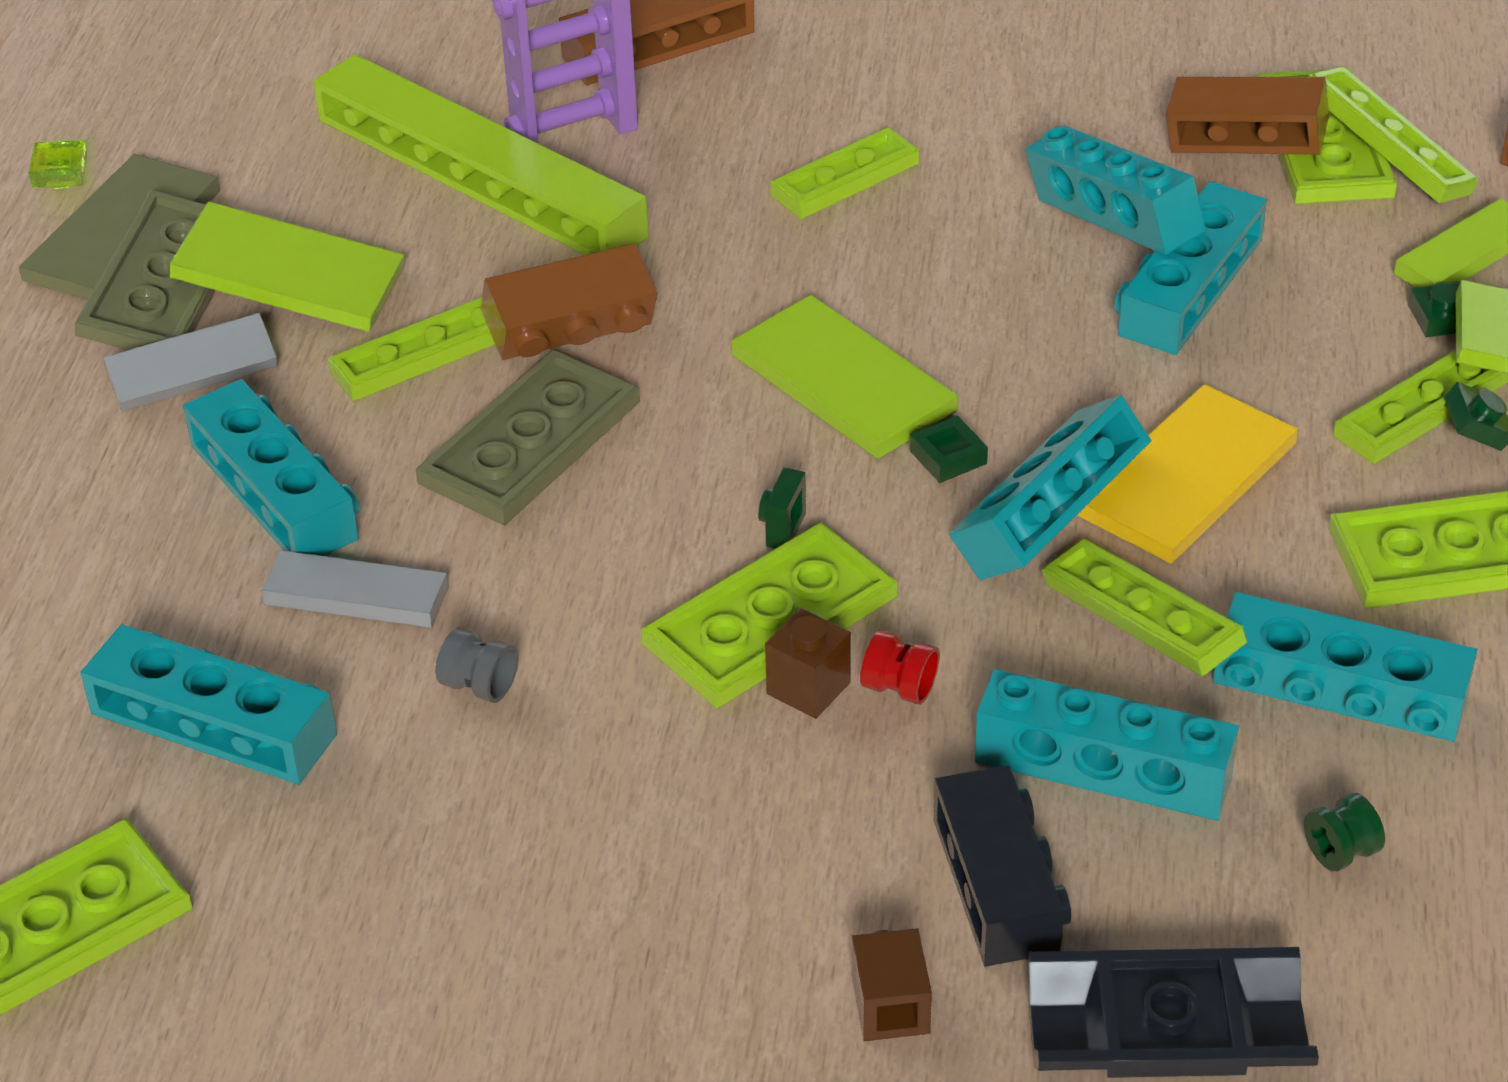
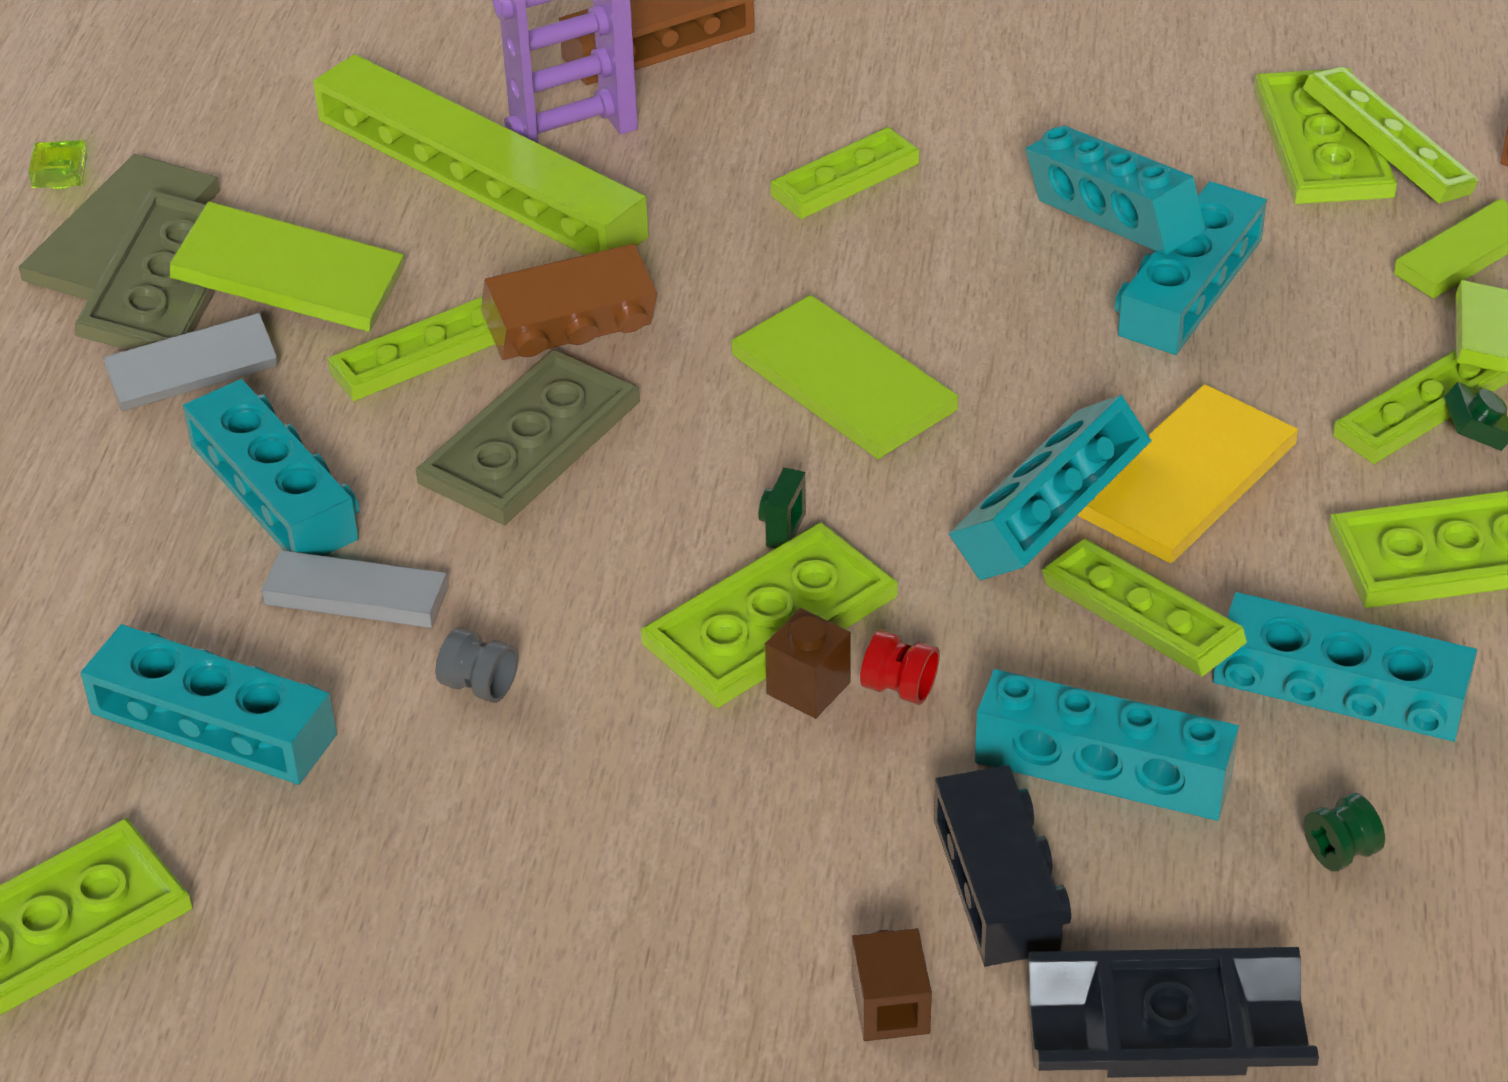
(948, 449): dark green plate -> none
(1248, 115): dark orange brick -> none
(1435, 308): dark green plate -> none

